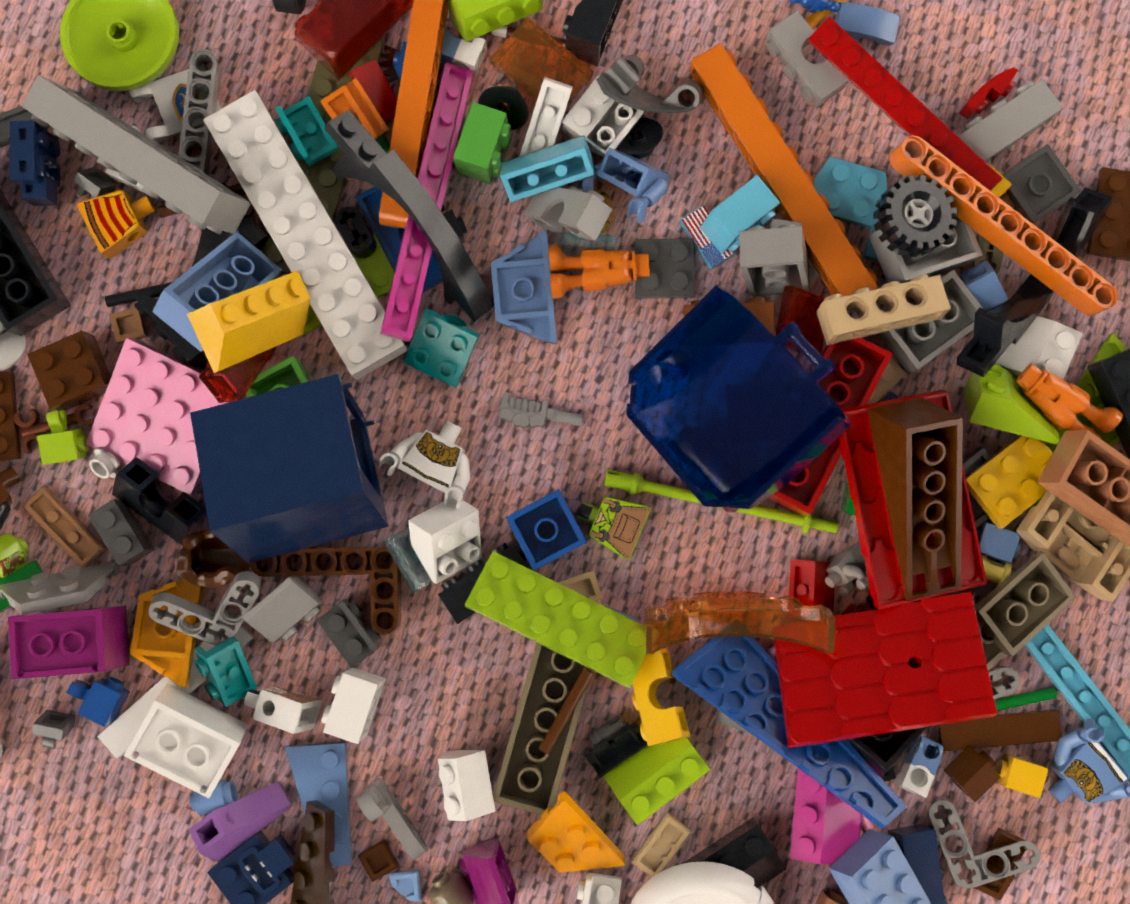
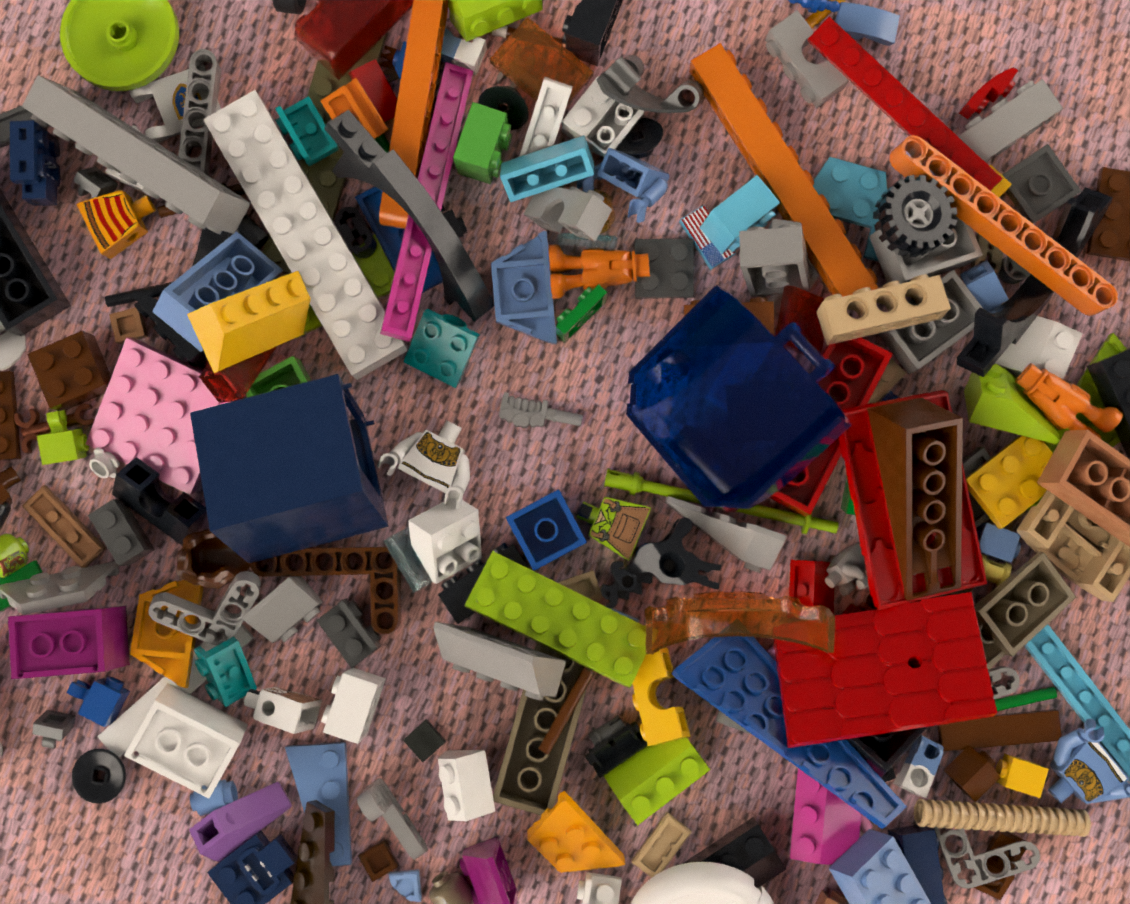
(87, 769): none -> black piece
(424, 740): none -> pearl dark grey tile
(500, 660): none -> light grey slope
(572, 320): none -> green plate
(663, 560): none -> black animal
(743, 540): none -> light grey wedge
(1002, 817): none -> tan piece
(1008, 275): none -> dark grey wheel

